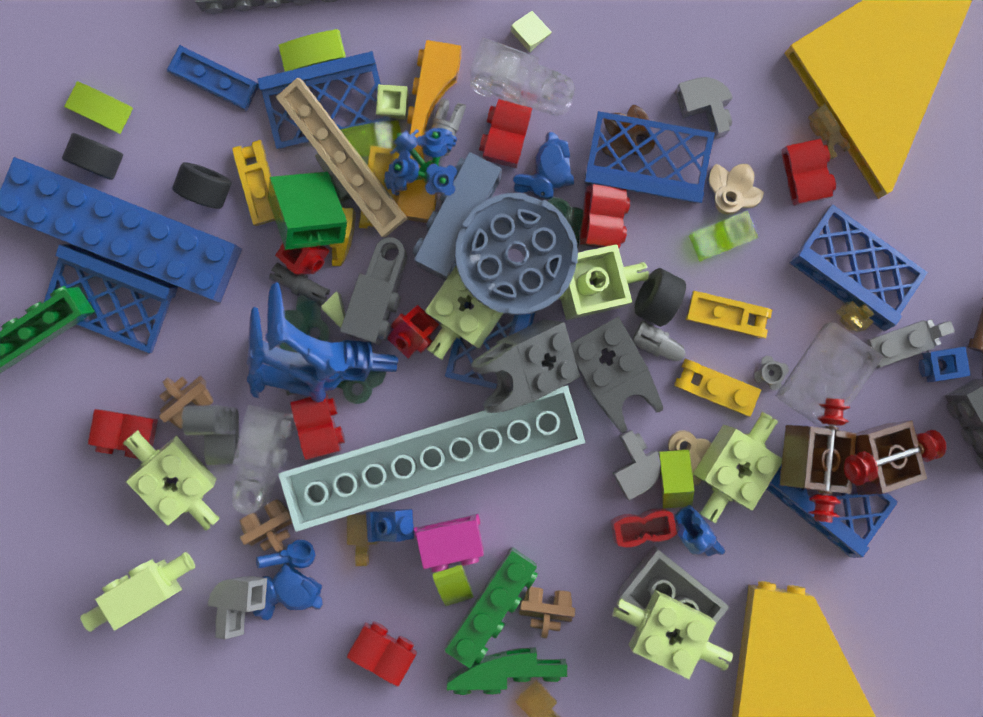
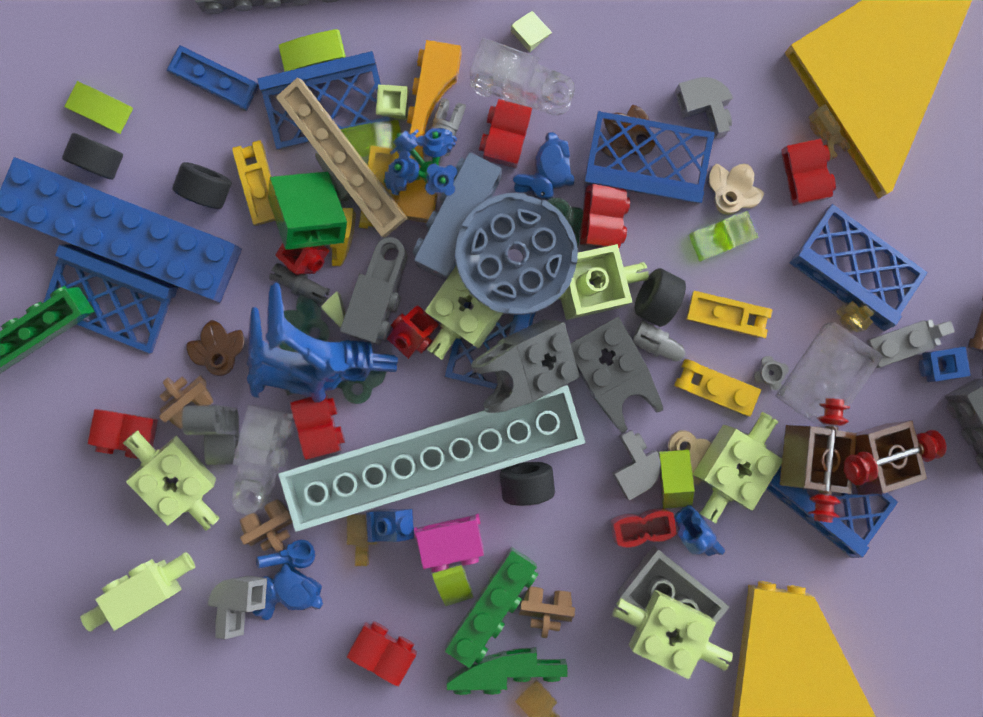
(216, 343): none -> reddish brown plate
(527, 483): none -> black tyre

